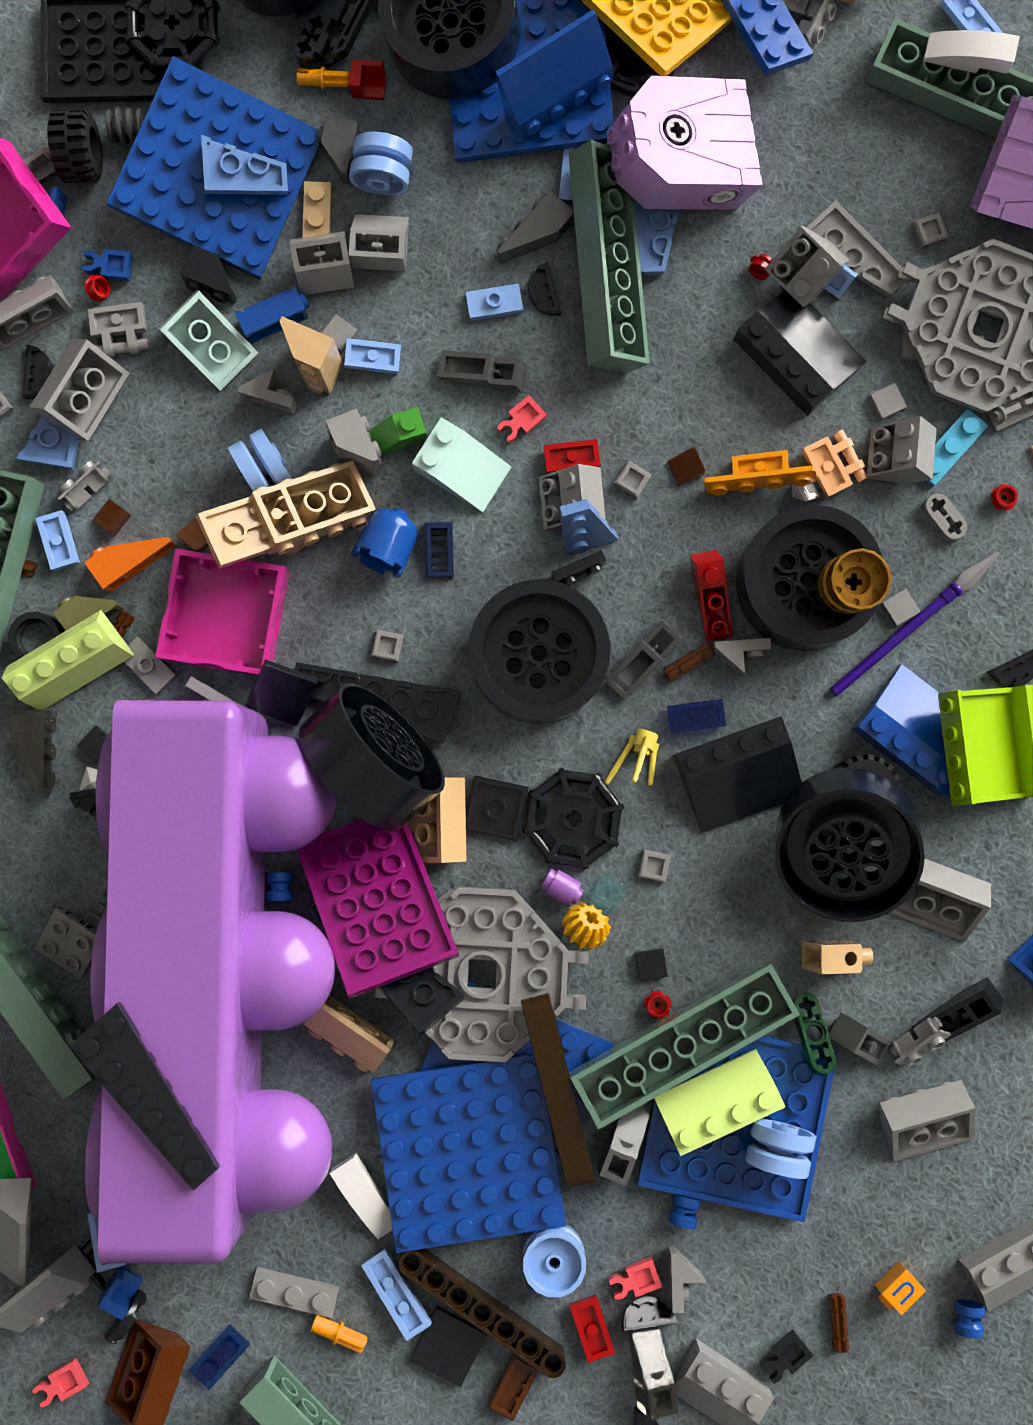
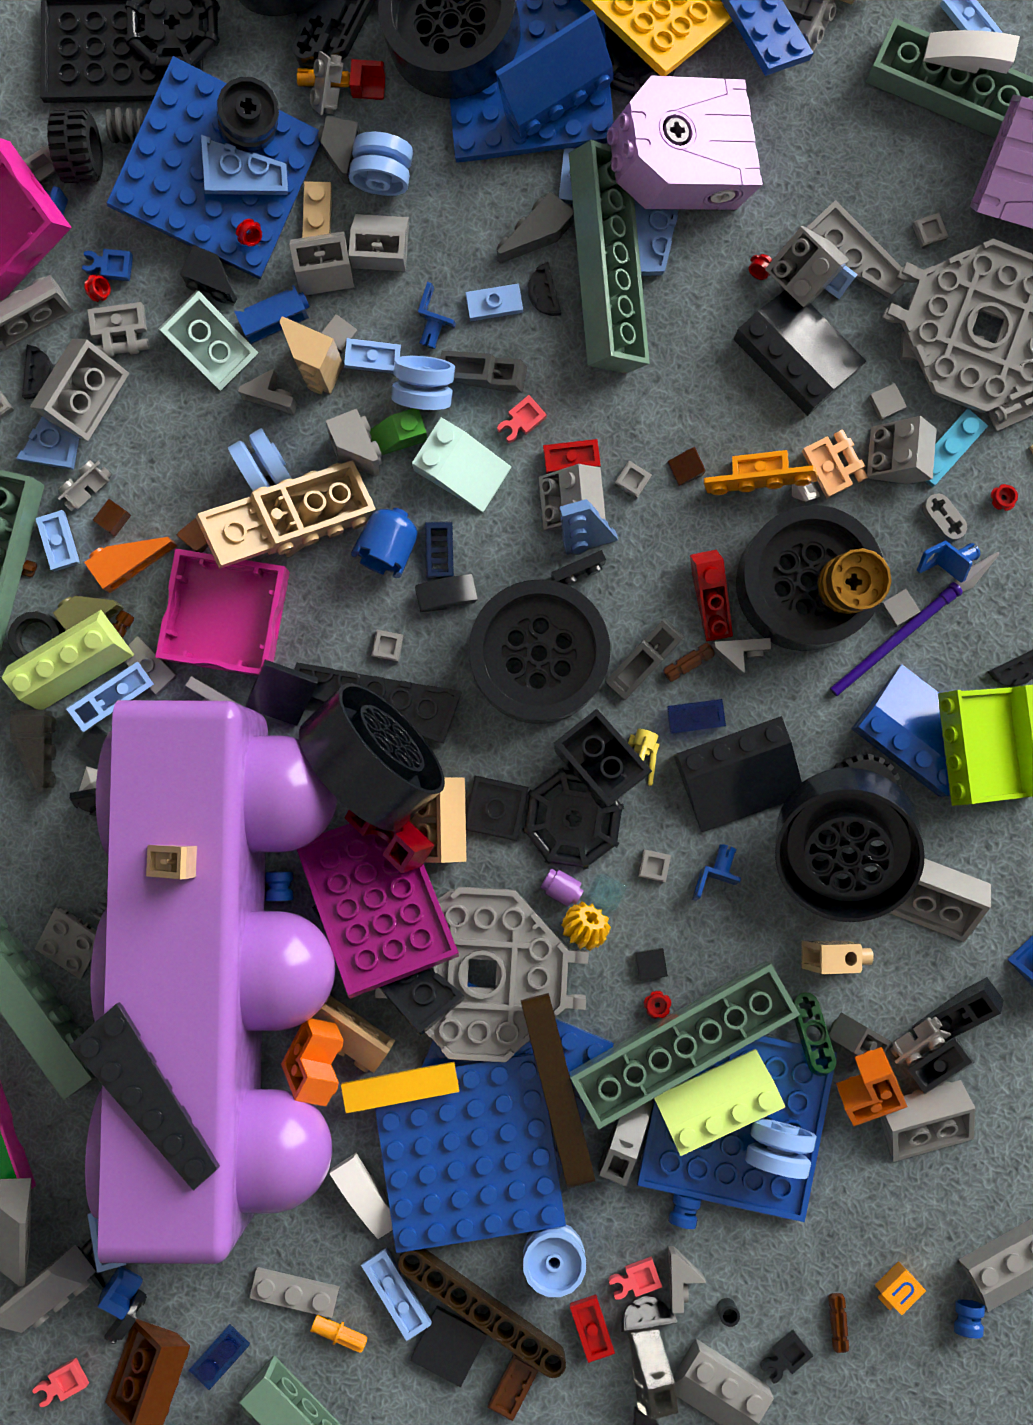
(101, 700): none -> light blue slope
(171, 861): none -> tan slope
(247, 114): none -> black wheel
(254, 234): none -> red plate
(310, 1060): none -> orange brick
(326, 70): none -> light grey hinge
(400, 1087): none -> yellow tile
(406, 846): none -> dark red arch
(422, 382): none -> light blue wheel
(434, 321): none -> blue bracket
(445, 592): none -> black slope
(601, 758): none -> black slope
(720, 871): none -> blue bracket
(728, 1320): none -> black hinge
(873, 1091): none -> orange brick
(940, 1065): none -> black slope
(953, 561): none -> blue bracket

